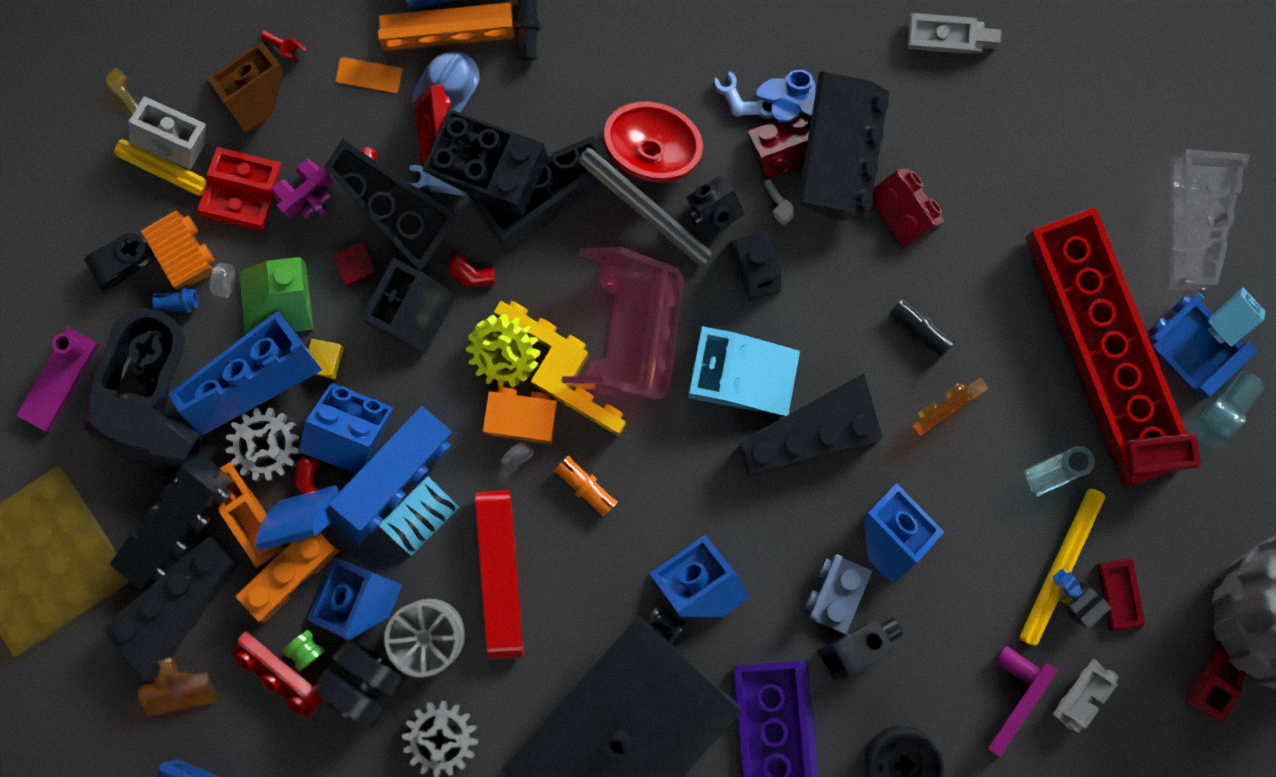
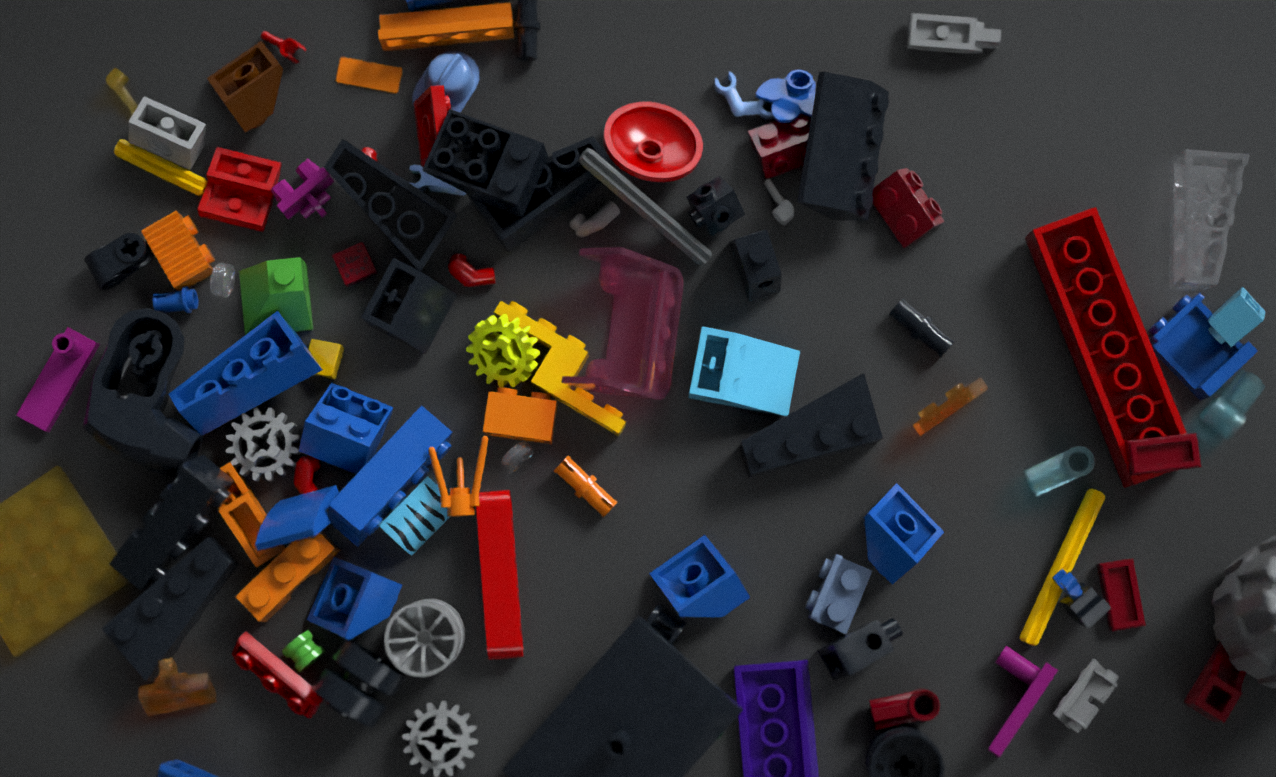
(460, 500): none -> orange plant
(596, 222): none -> light grey arm
(900, 709): none -> dark red piece

